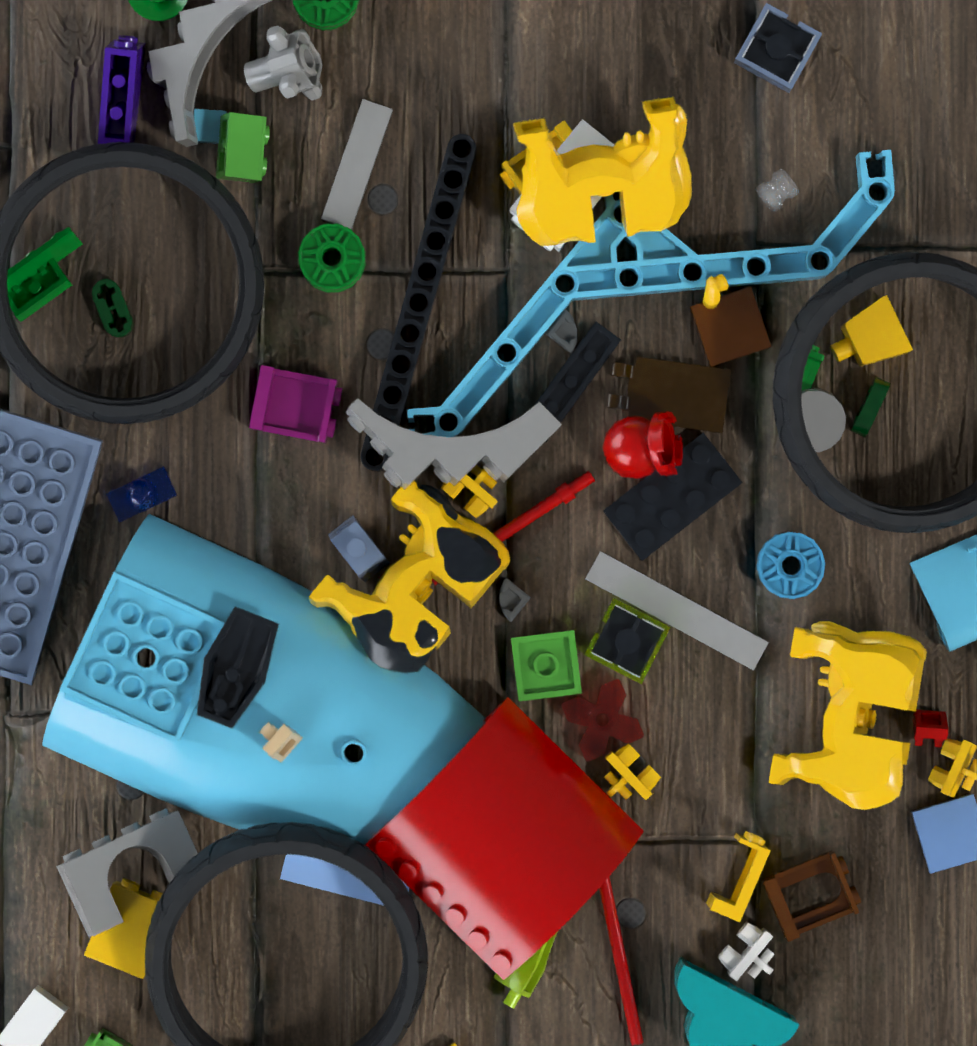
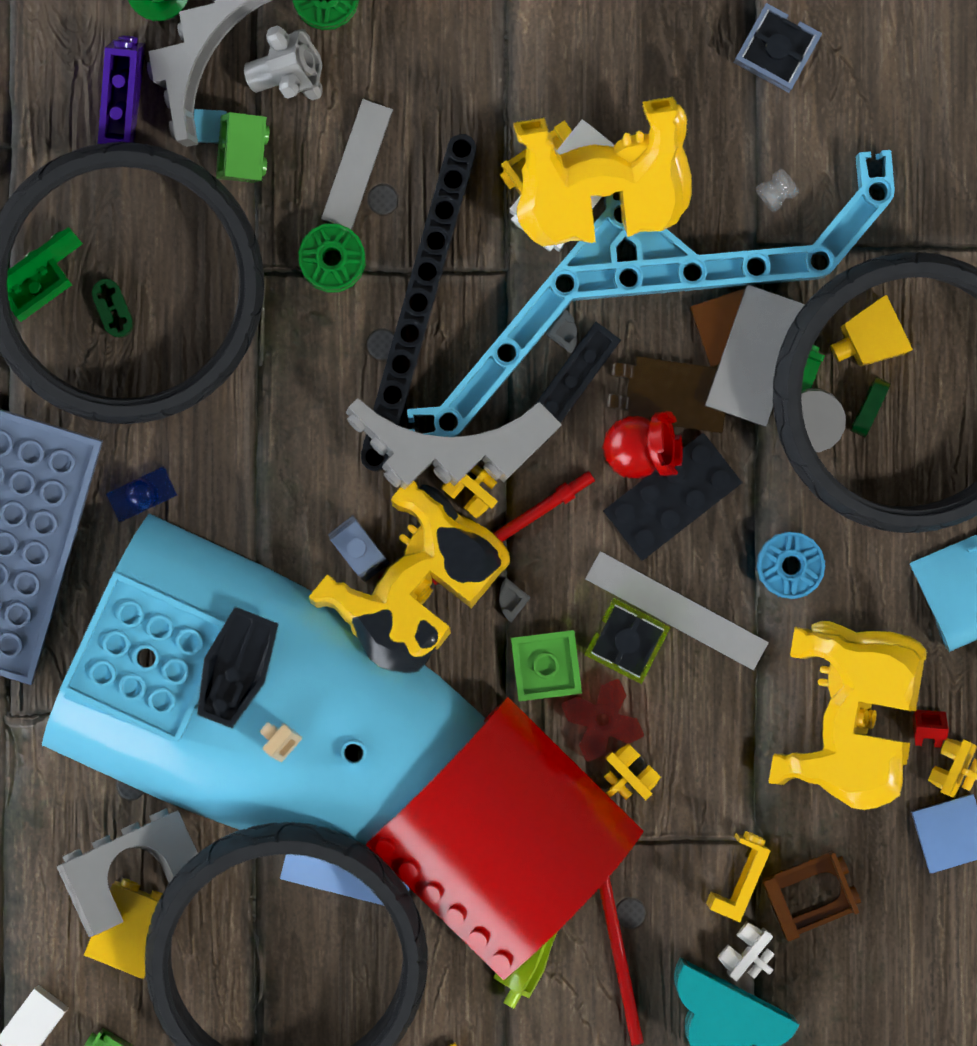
(295, 404): magenta panel -> none
(713, 287): yellow arm -> none
(749, 359): none -> light grey tile

